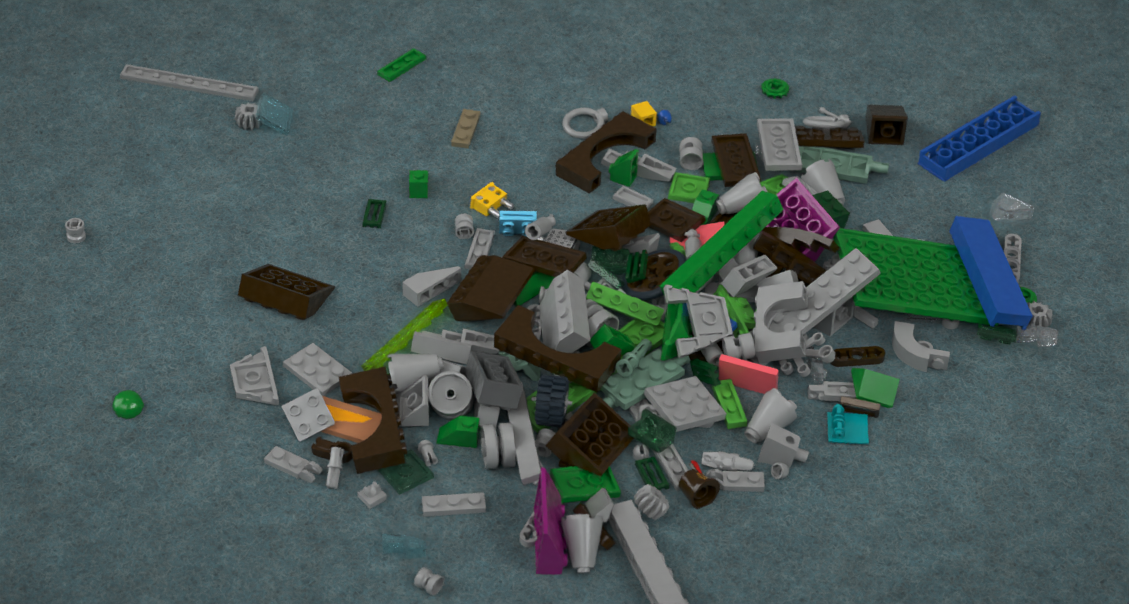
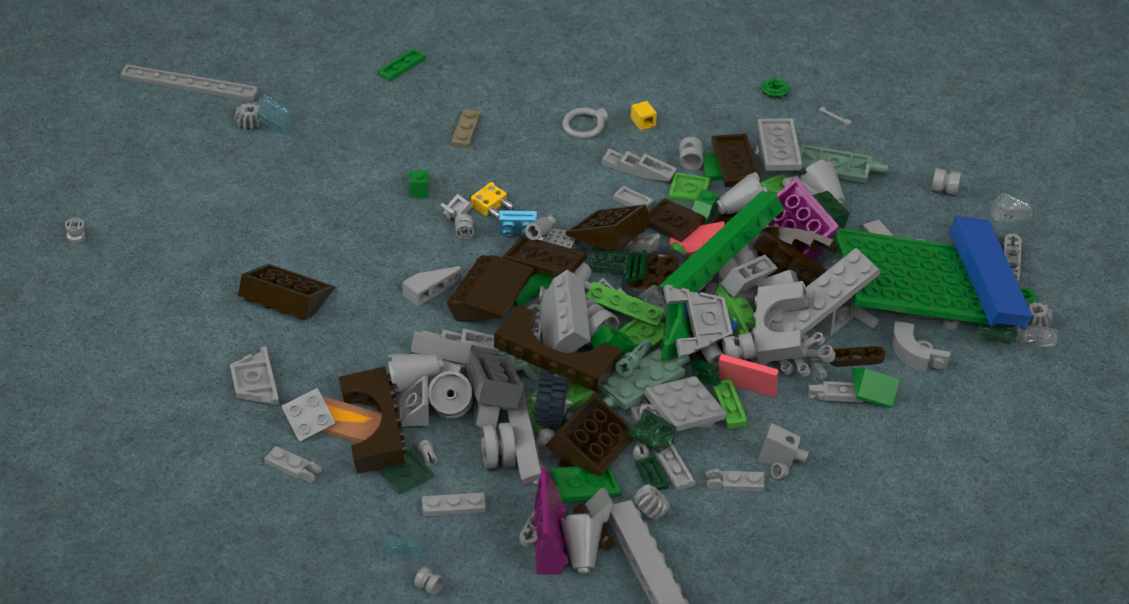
(127, 404): green hair -> none
(316, 369): light grey plate -> none
(323, 449): dark brown piece -> none
(334, 467): light grey axle -> none
(372, 223): dark green tile -> none
(372, 495): light grey tile -> none
(401, 339): clear neon green plate -> none
(456, 207): none -> light grey bracket
(460, 431): green slope -> none
(480, 246): light grey tile -> none
(607, 275): clear green tile -> none
(621, 130): dark brown arch -> none
(625, 168): green slope -> none
(652, 296): none -> clear tile
(663, 117): blue hinge -> none
(693, 243): light grey wheel -> none
(698, 487): dark brown hat -> none
(726, 461): light grey hinge -> none
(771, 409): light grey cone -> none
(827, 121): light grey piece -> none
(829, 137): dark brown plate -> none
(847, 426): teal hinge -> none
(860, 406): dark brown tile -> none
(886, 124): dark brown slope -> none
(946, 182): none -> light grey wheel
(979, 140): blue tile -> none

